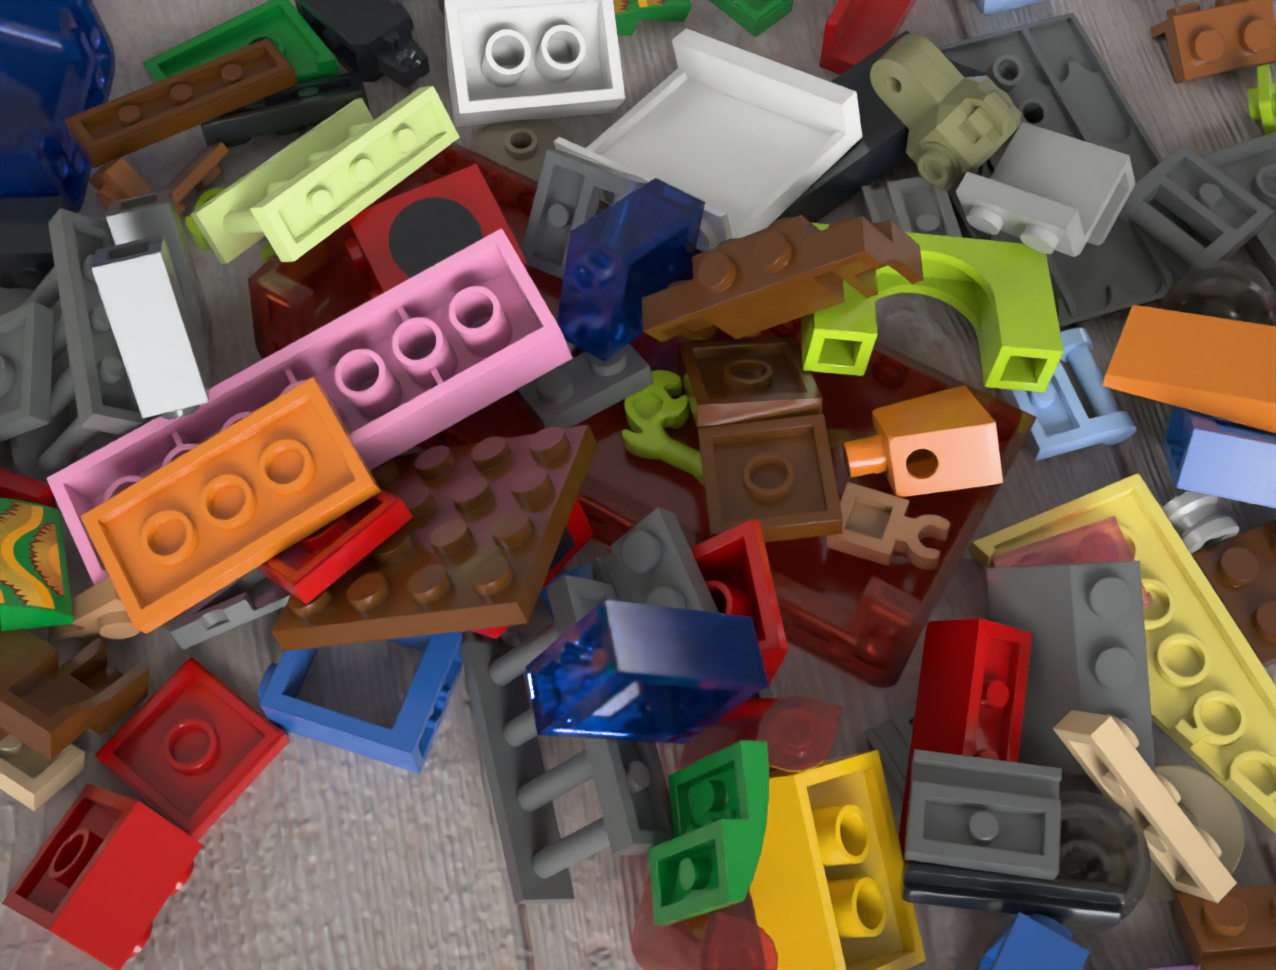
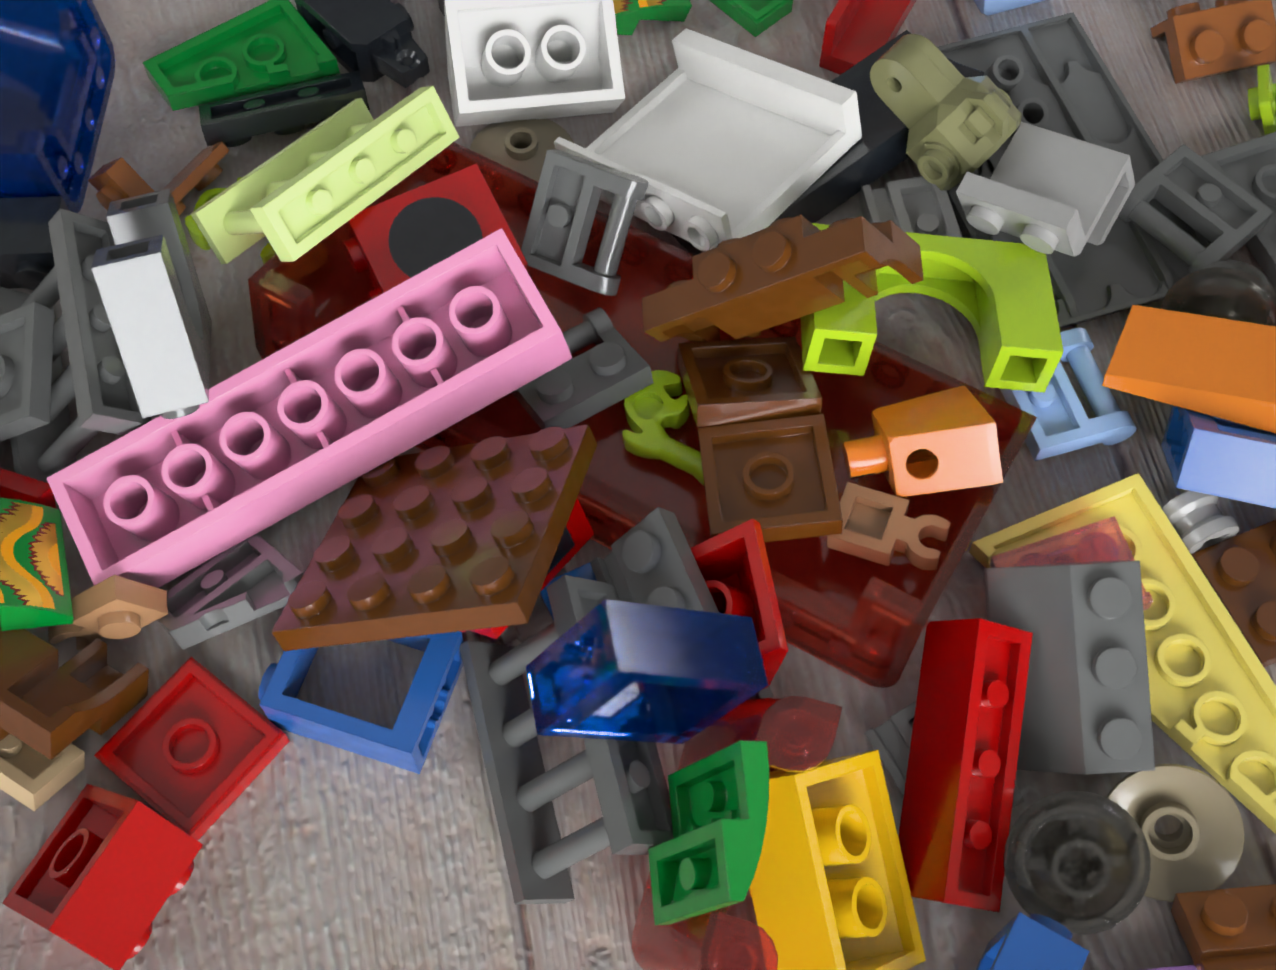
(180, 102): reddish brown tile -> none
(229, 505): orange plate -> none
(337, 547): red tile -> none
(620, 259): clear blue window -> none
(984, 815): dark grey plate -> none
(1011, 893): black axle -> none
(1178, 847): tan plate -> none

